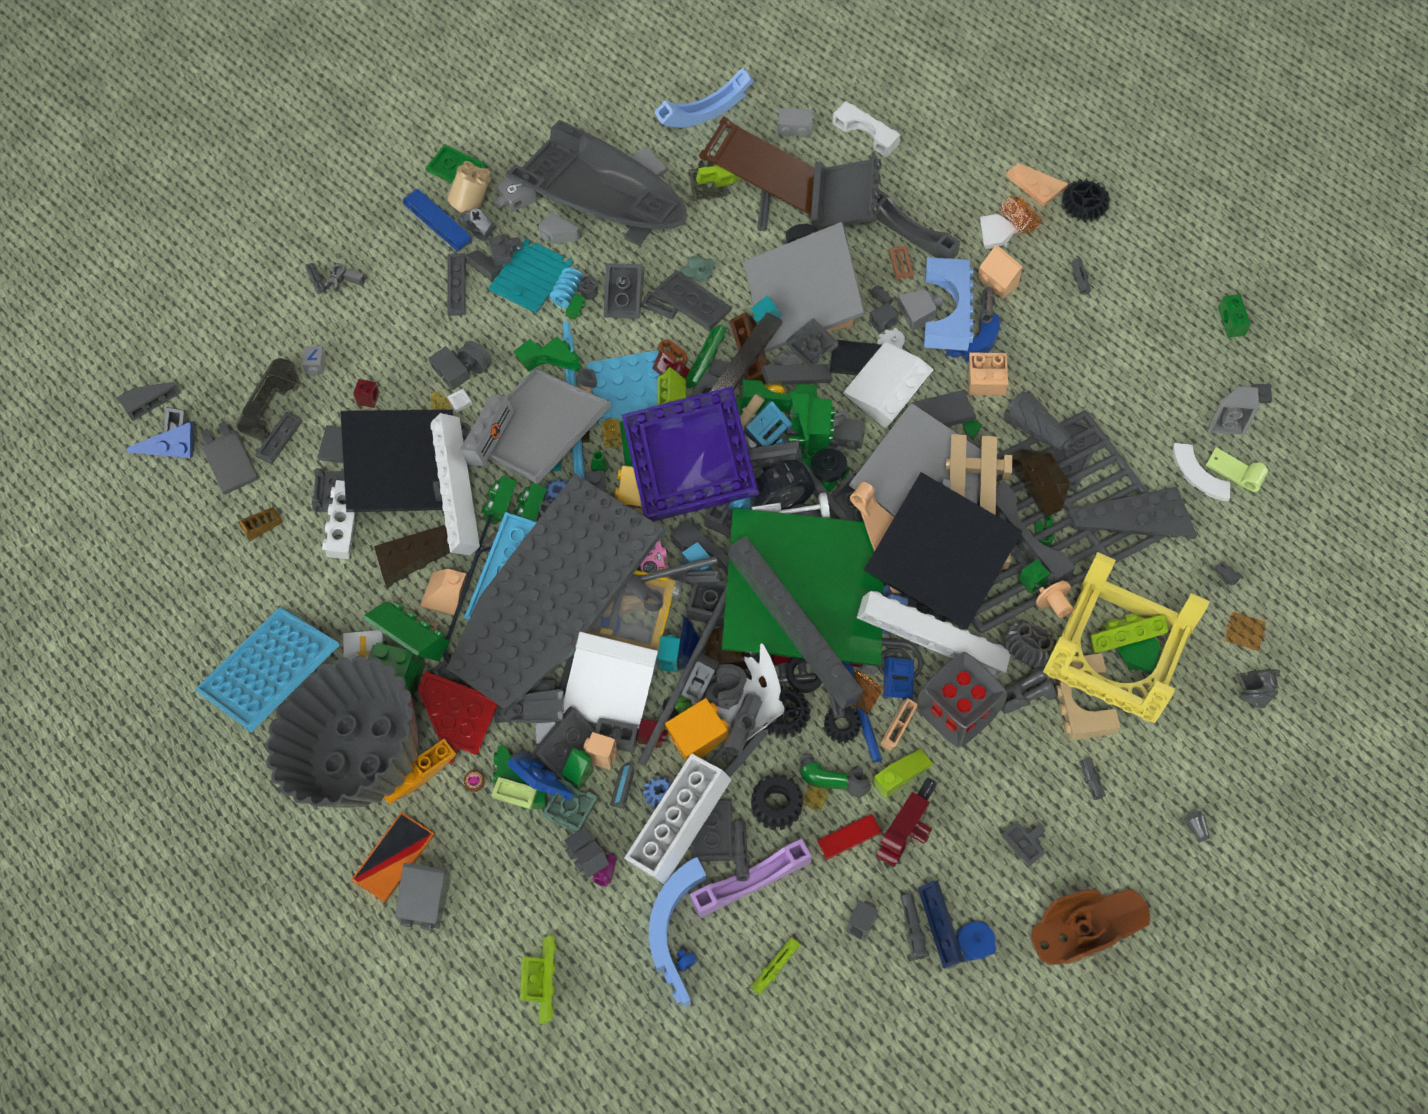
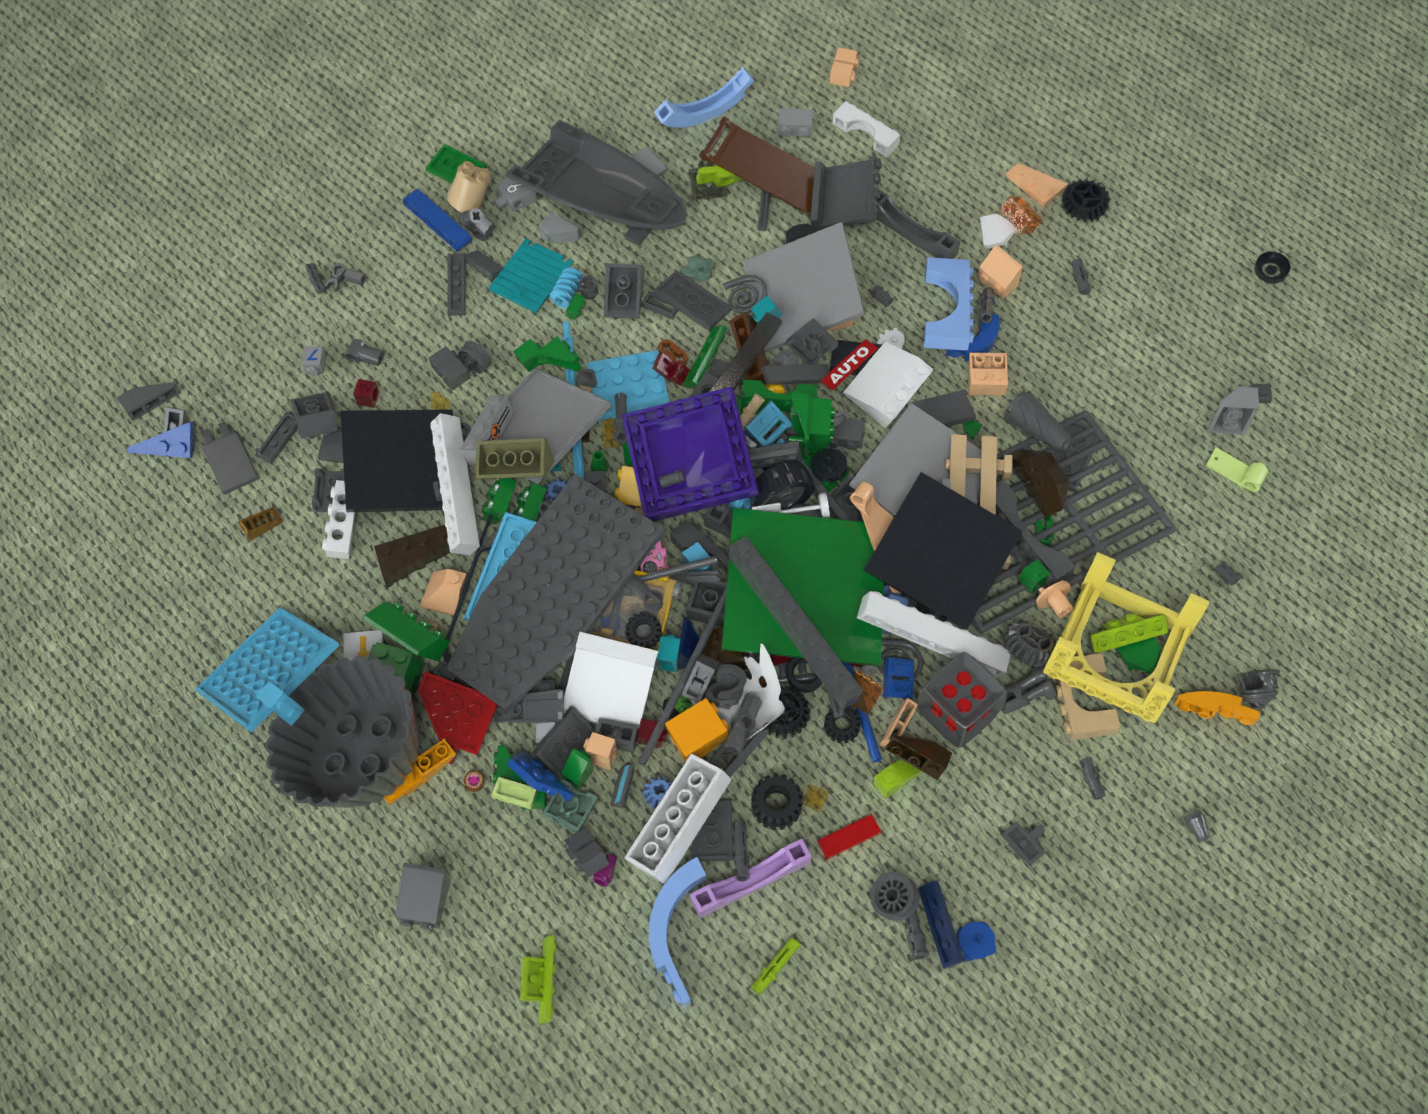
(277, 379): clear smoke windscreen -> none
(280, 703): none -> medium azure brick
(314, 415): none -> dark grey slope
(359, 351): none -> dark grey piece
(384, 865): tile -> none
(459, 400): white tile -> none
(502, 248): dark grey hinge -> none
(513, 458): none -> olive slope
(621, 408): none -> dark grey pin
(638, 620): none -> black tyre
(670, 387): lime brick -> none
(672, 478): none -> dark grey pin
(686, 960): blue tile -> none
(745, 278): none -> dark grey piece
(819, 777): piece -> none
(843, 69): none -> light nougat piece
(849, 364): none -> red sticker
(862, 920): dark grey piece -> none
(883, 317): dark grey brick -> none
(885, 908): none -> dark grey wheel
(903, 274): nougat tile -> none
(907, 825): dark red piece -> none
(918, 308): light grey torso -> none
(922, 754): none -> dark brown slope
(1088, 924): dark orange piece -> none
(1141, 514): dark grey wing -> none
(1197, 476): white tile -> none
(1209, 703): none -> light orange slope
(1234, 316): green brick -> none
(1245, 631): clear orange piece -> none
(1277, 259): none -> black piece

